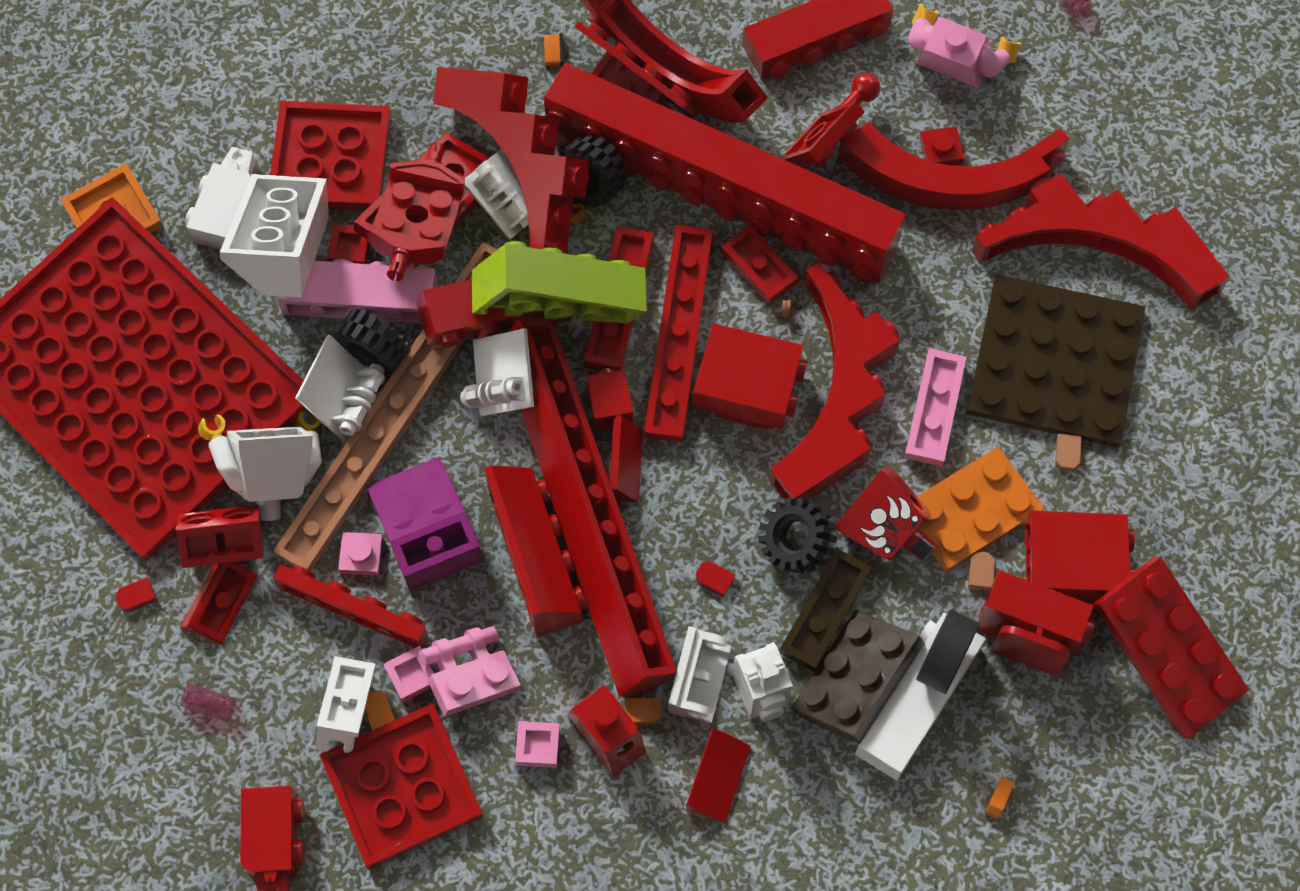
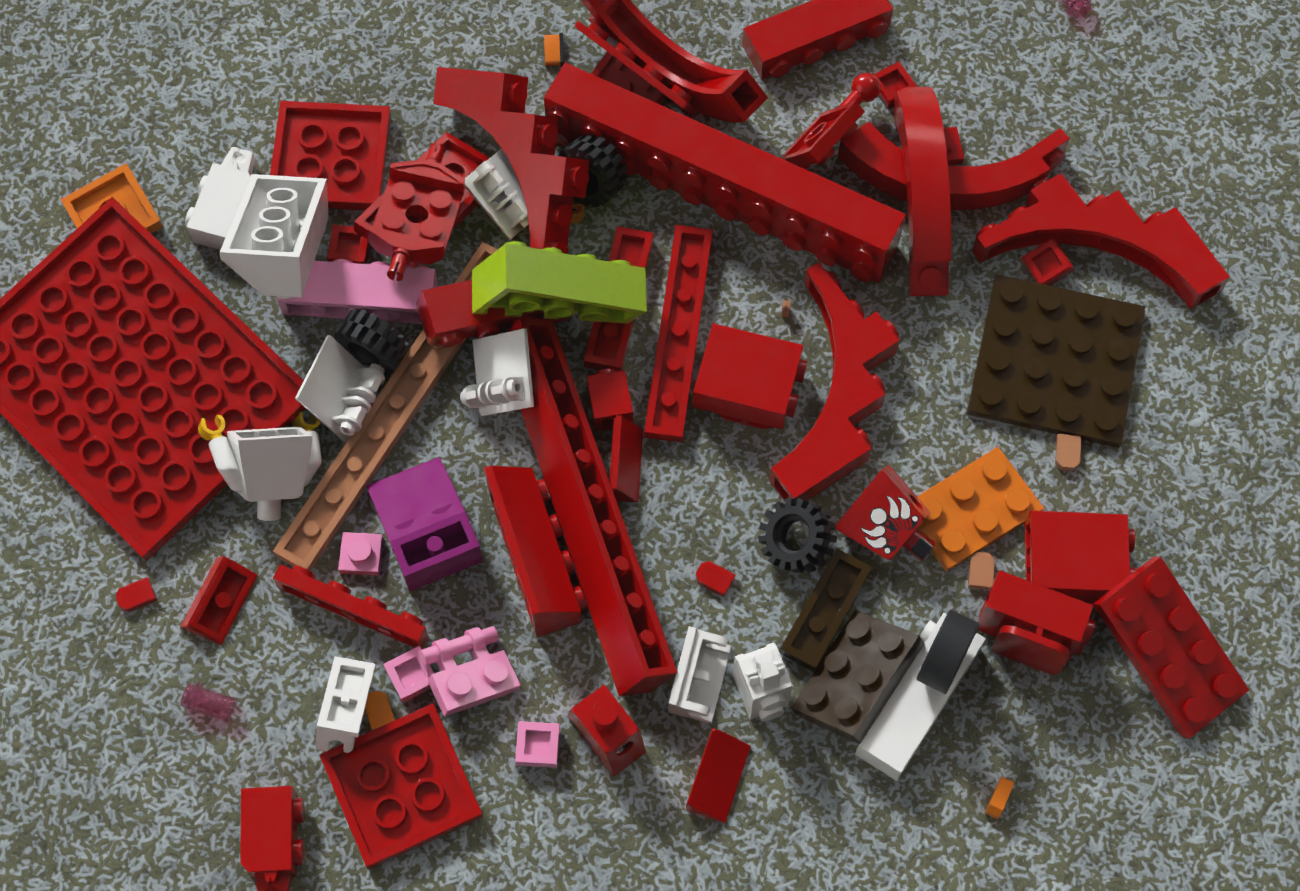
(220, 536): red brick -> none
(644, 710): orange piece -> none
(759, 264): red plate -> none
(890, 78): none -> red tile
(928, 189): none -> red arch
(935, 407): bright pink plate -> none
(958, 49): bright pink torso -> none
(1048, 263): none -> red tile

